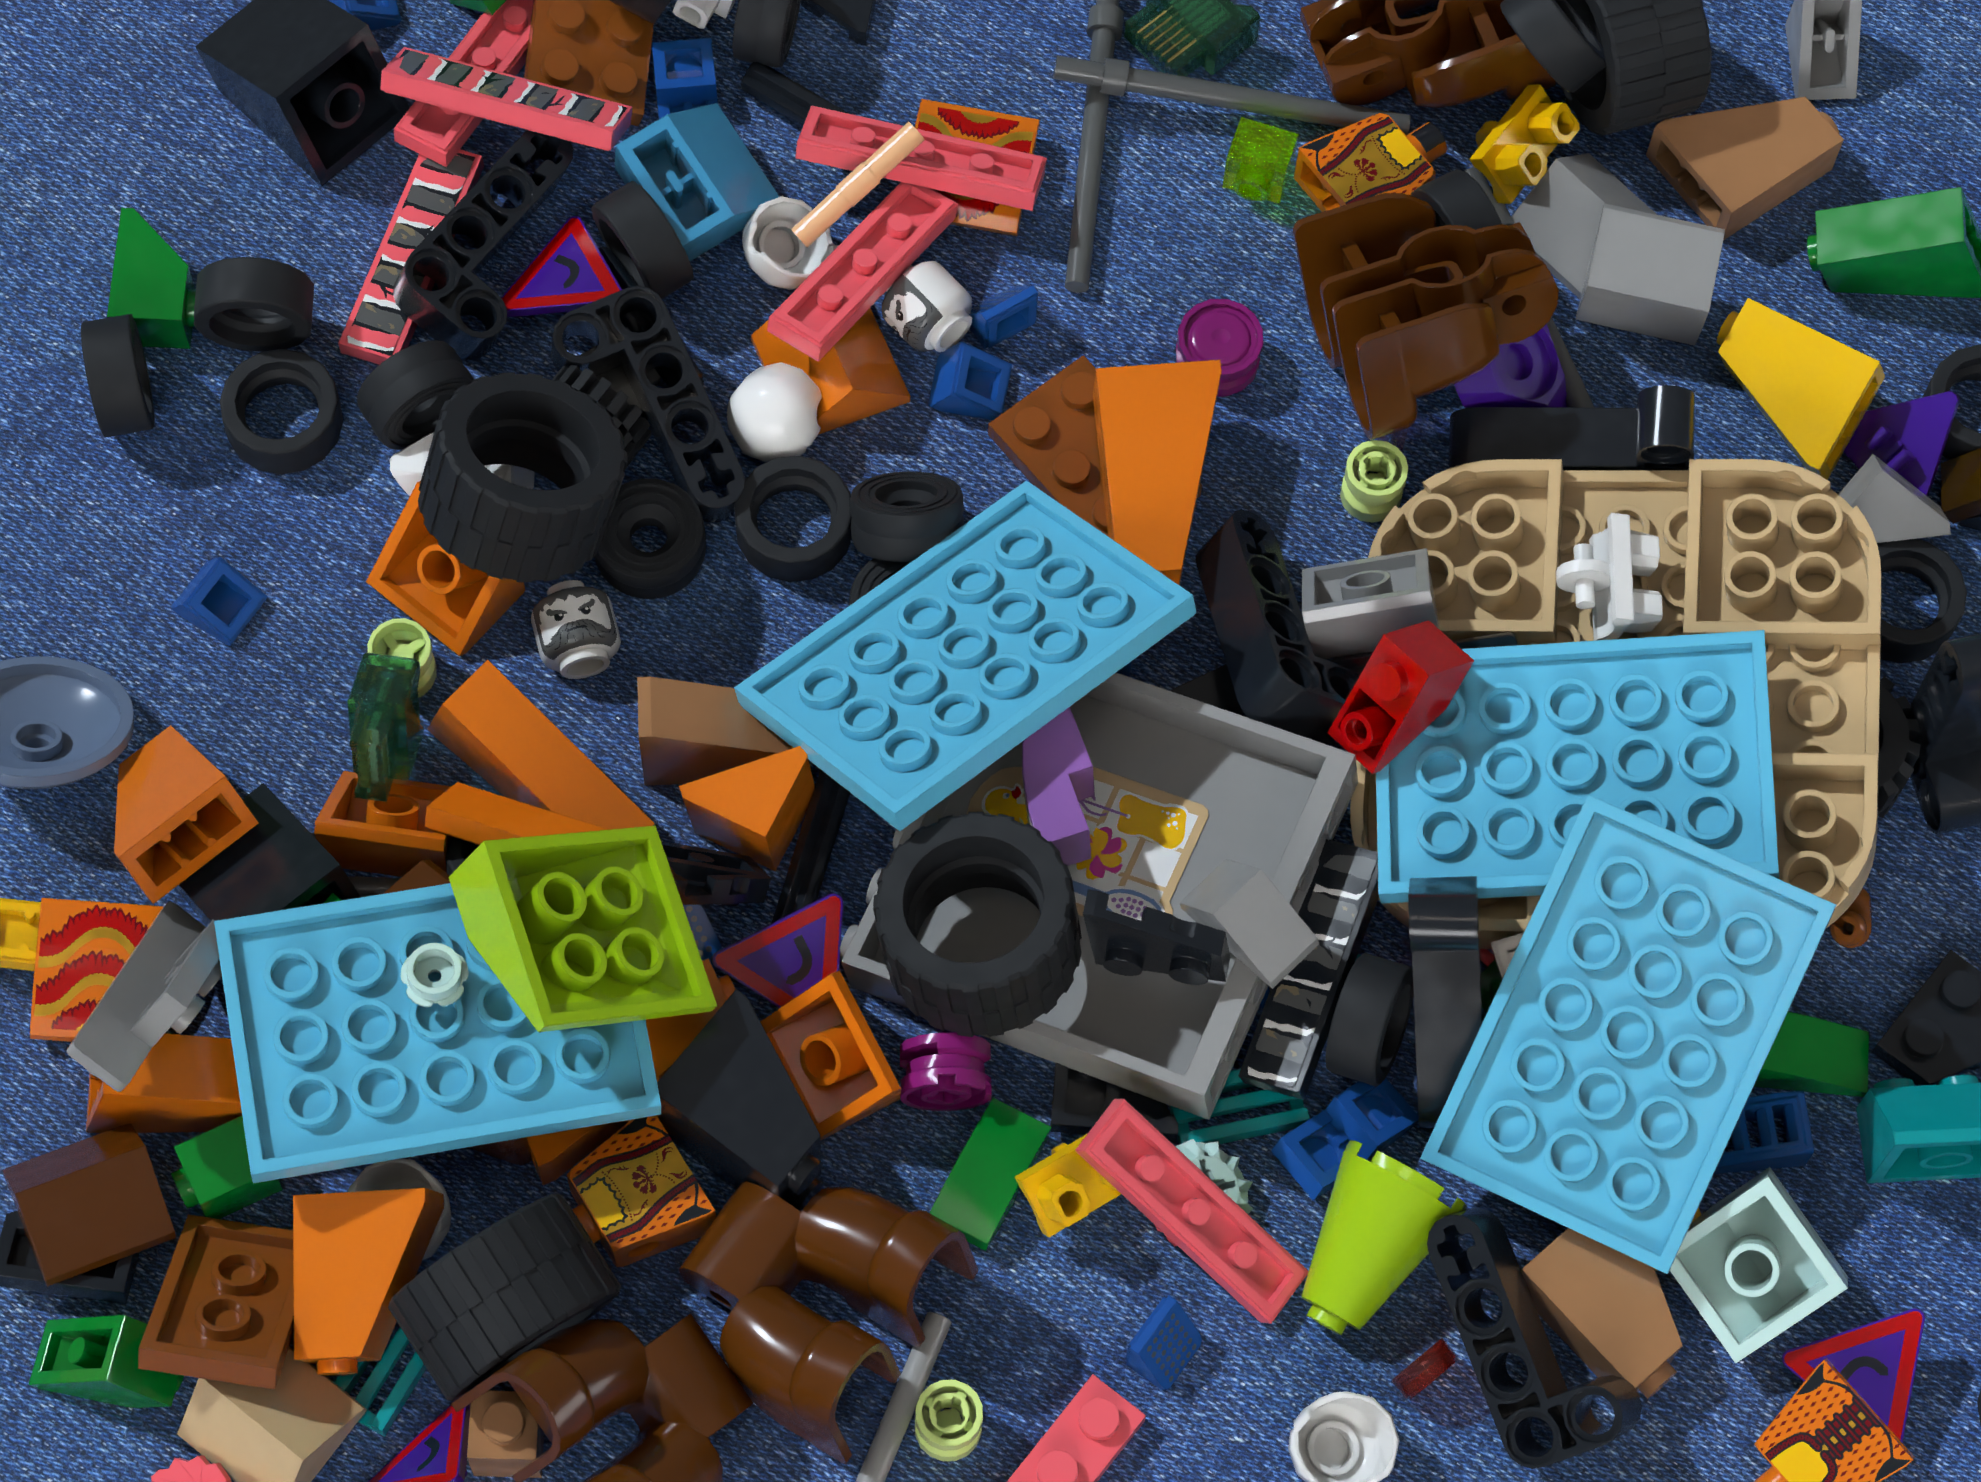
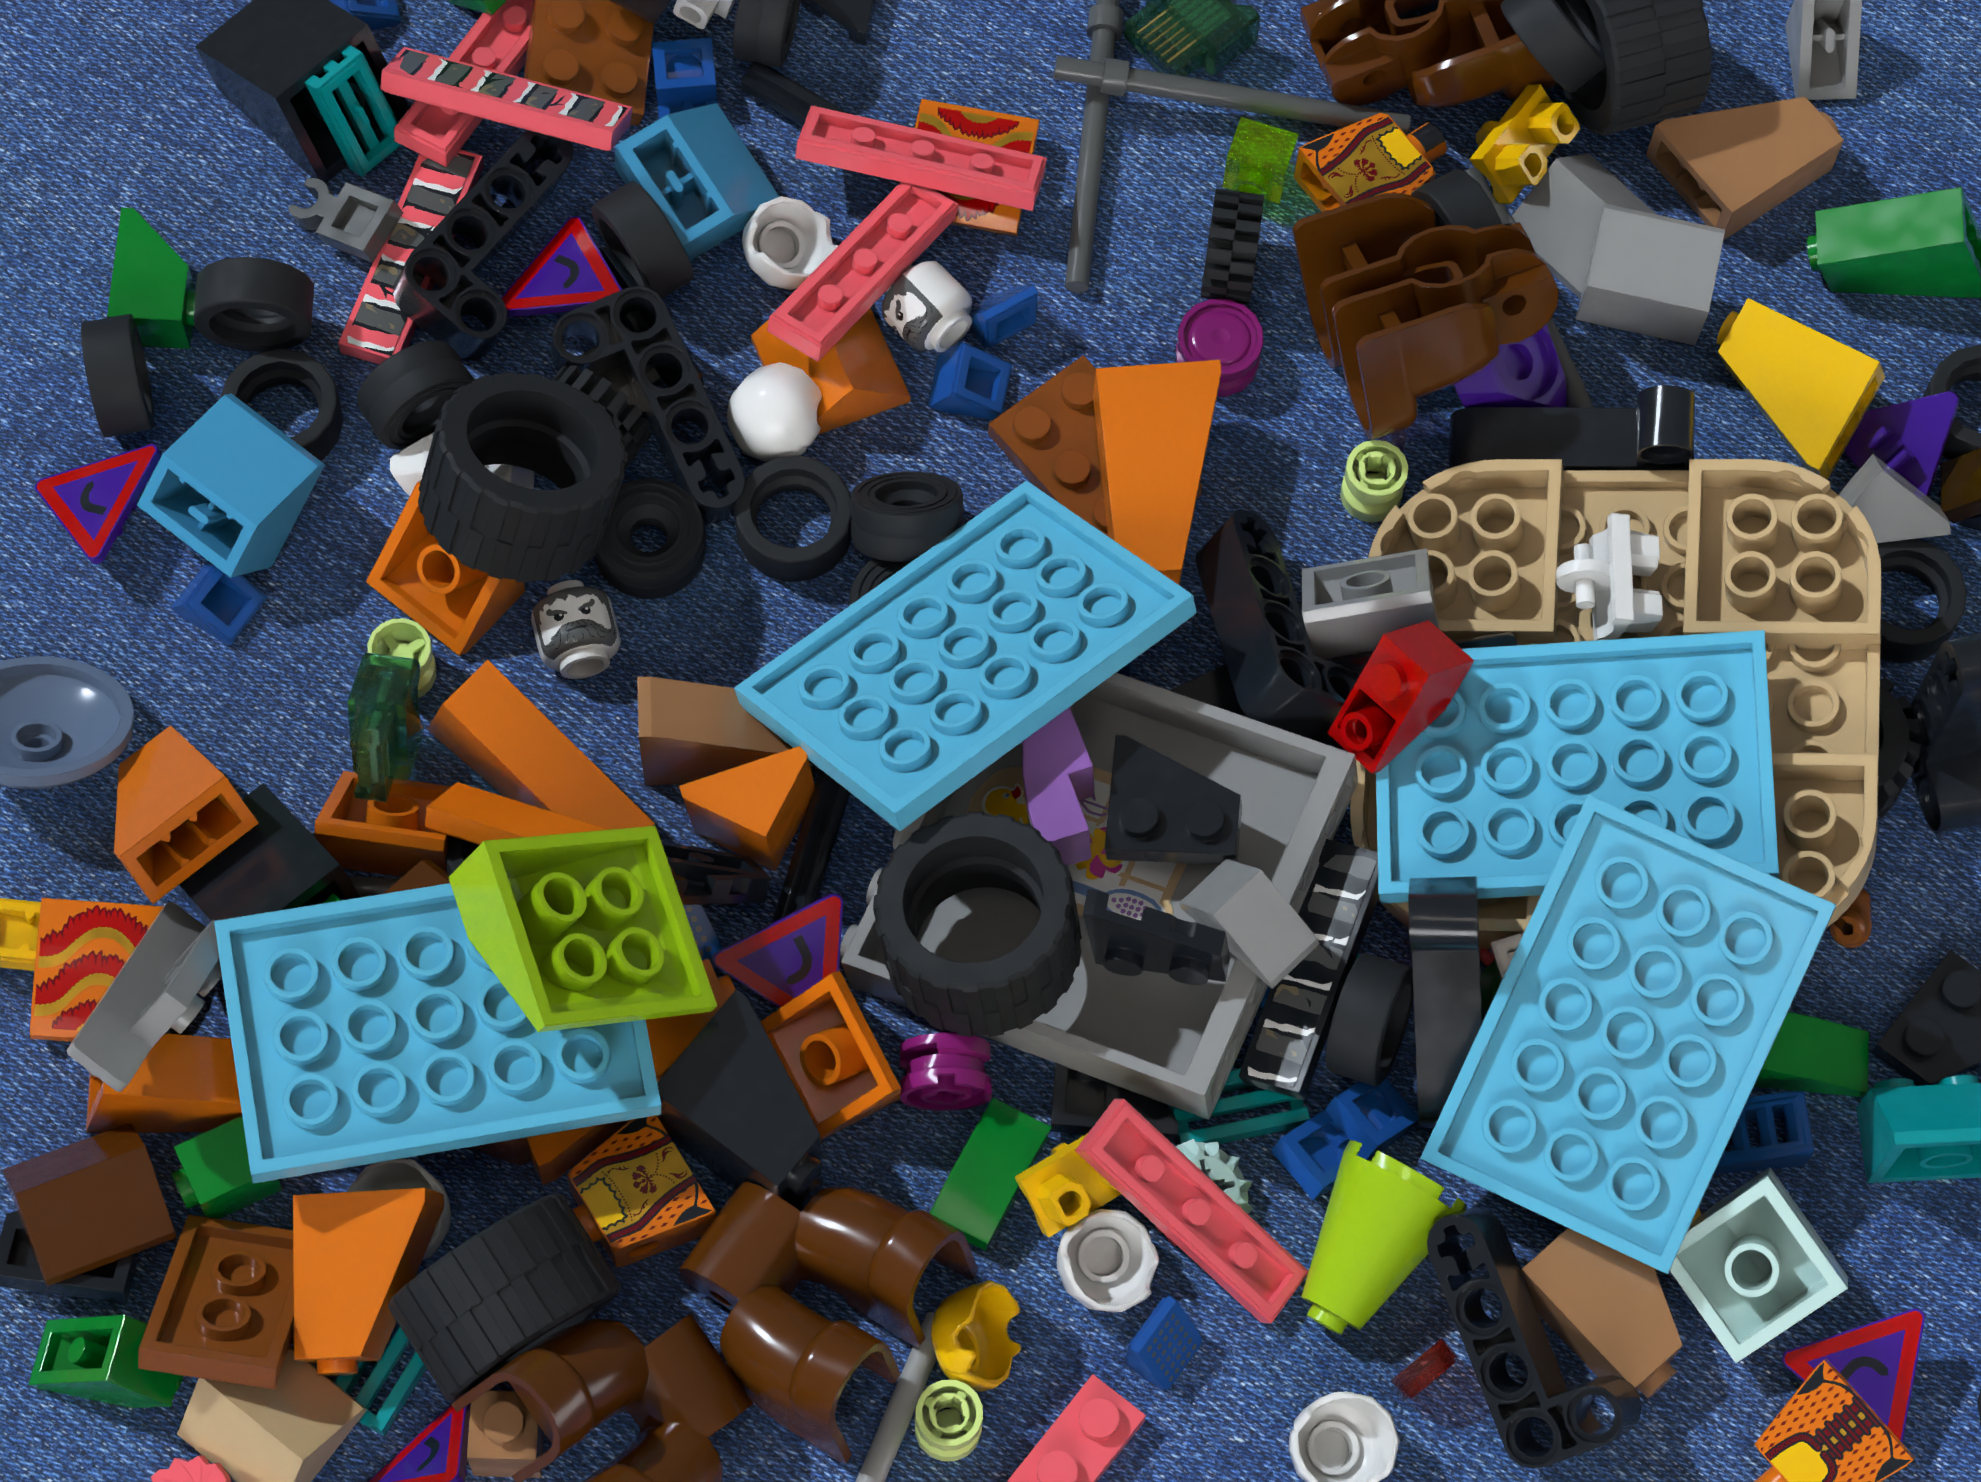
(98, 497): none -> piece
(232, 487): none -> dark azure slope
(336, 79): none -> teal tile
(350, 222): none -> dark grey plate
(429, 959): light aqua plate -> none
(858, 184): light nougat piece -> none
(973, 1335): none -> yellow hair
(1107, 1261): none -> white hair
(1168, 811): none -> black wing
(1232, 245): none -> black tyre

